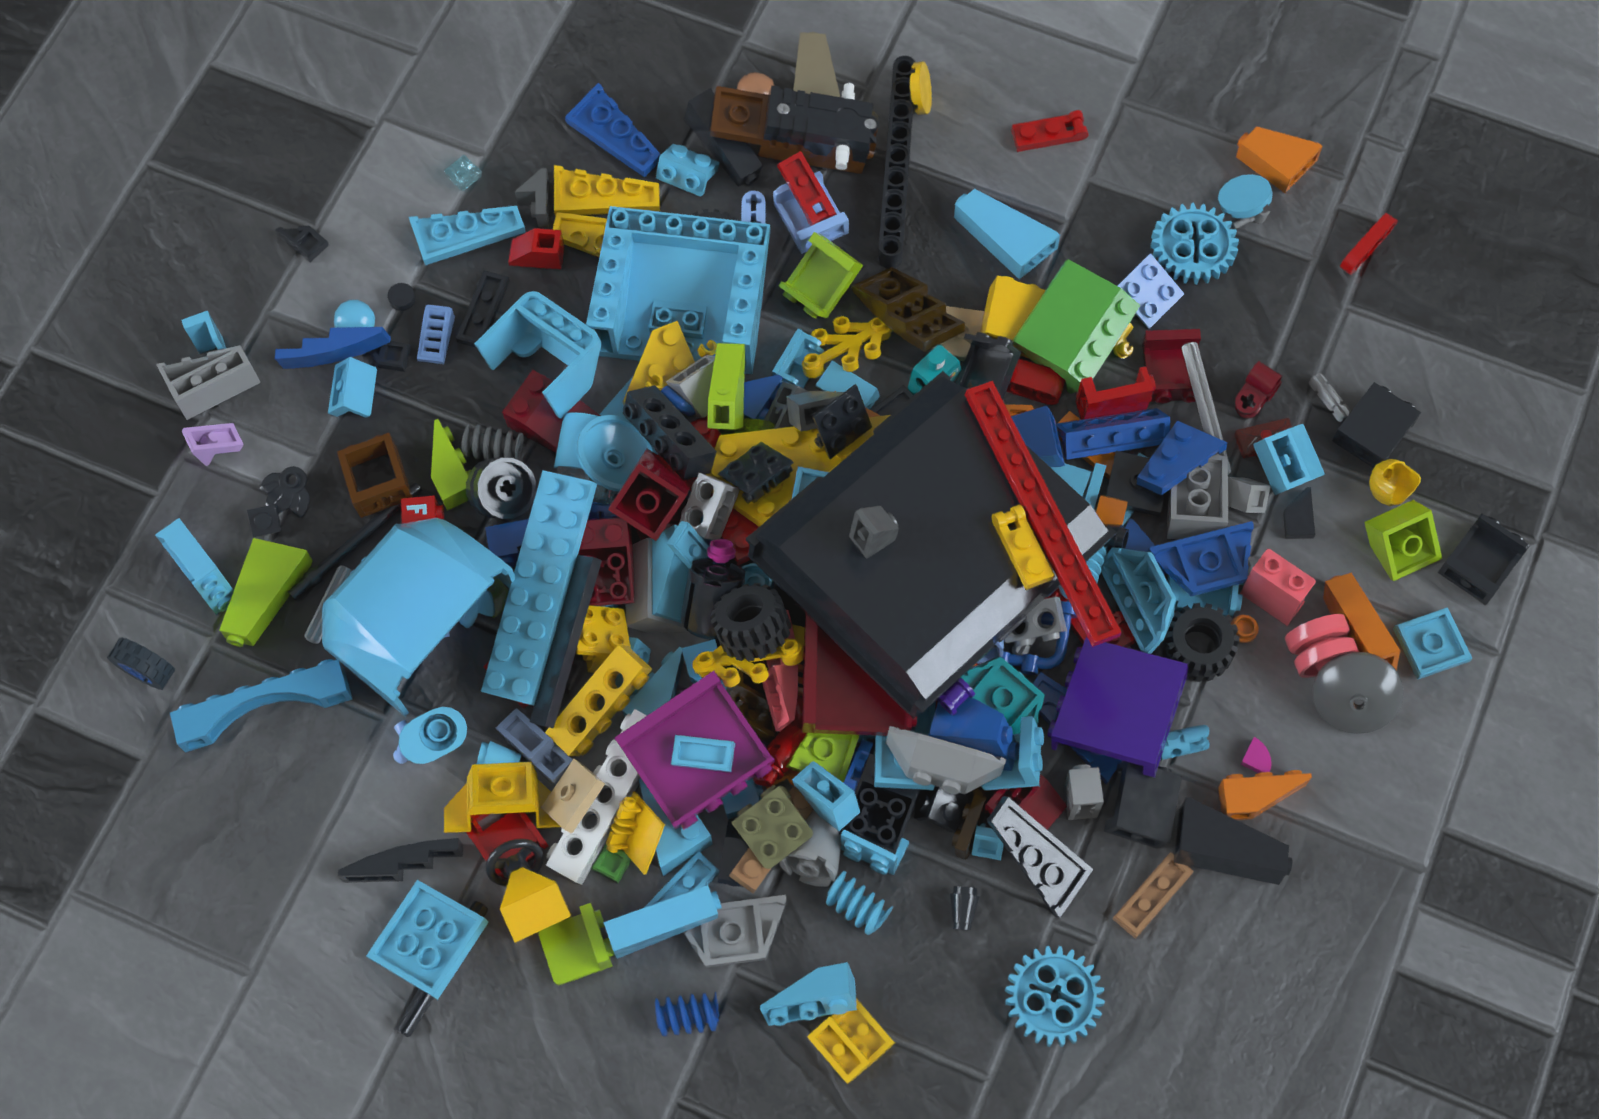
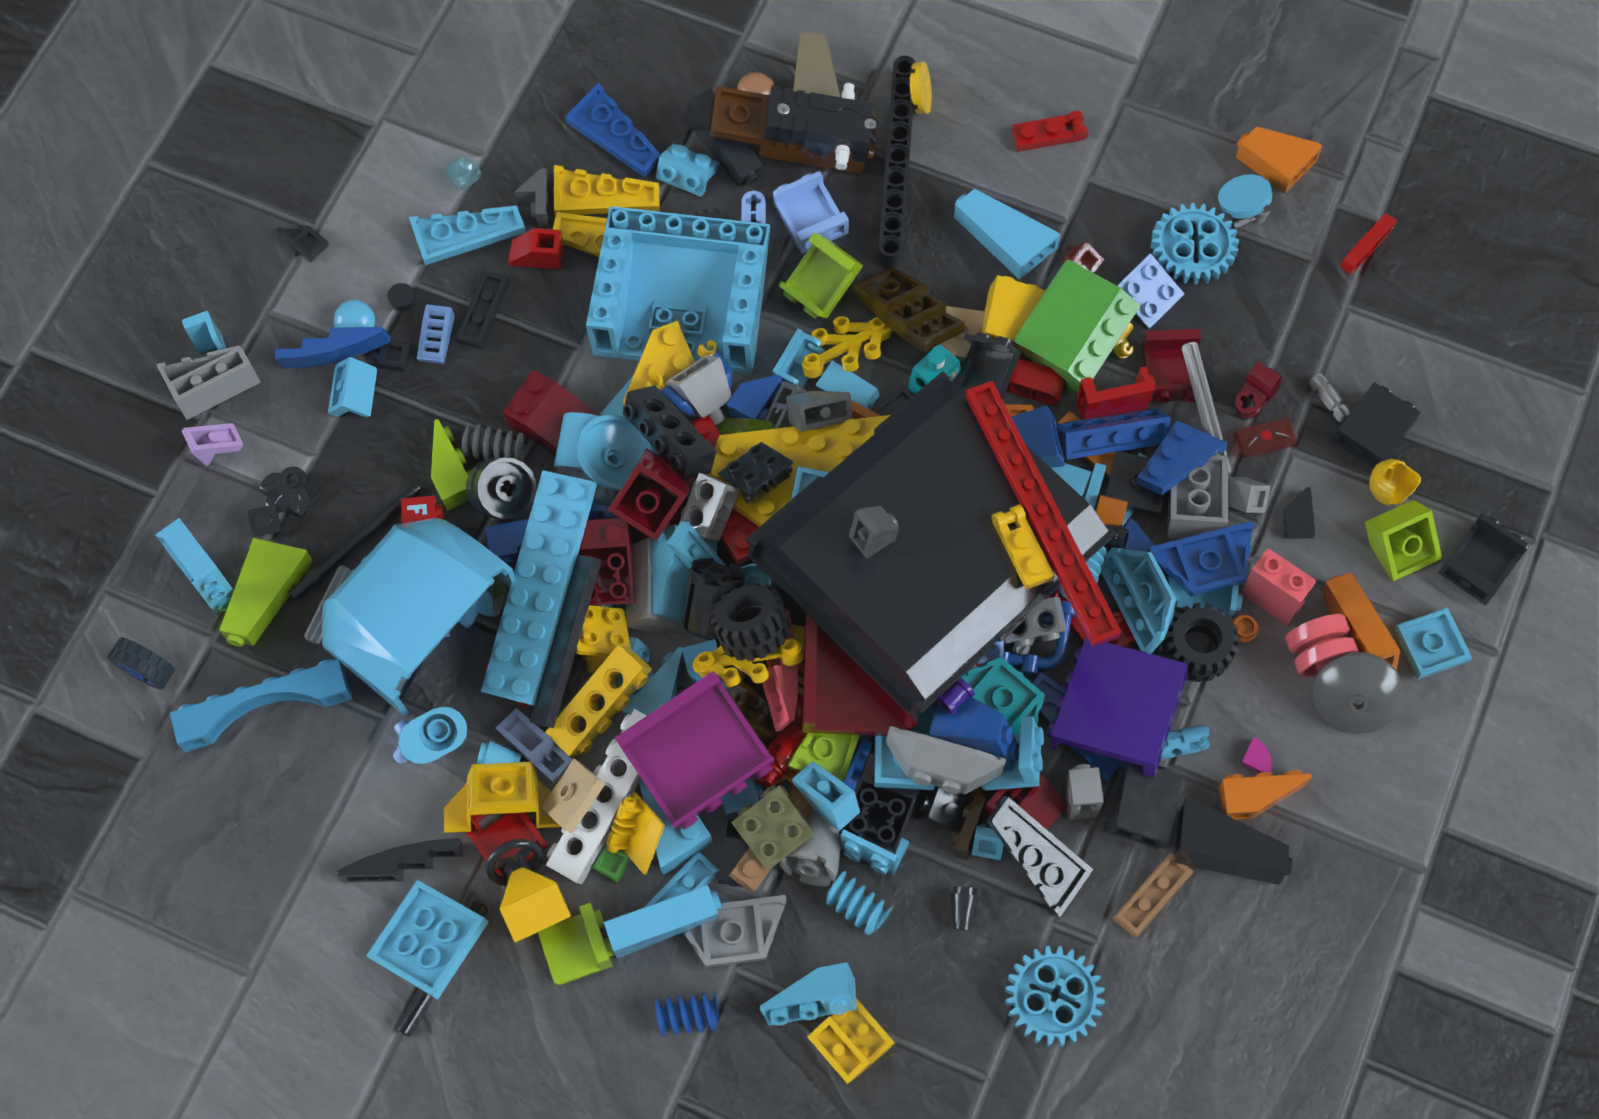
(371, 499): reddish brown window -> none
(542, 323): medium azure windscreen -> none
(703, 753): medium azure tile -> none
(721, 550): dark pink plate -> none
(727, 387): lime slope -> none
(806, 188): red plate -> none
(841, 422): black hinge -> none
(1085, 256): none -> clear red slope
(1288, 459): medium azure slope -> none

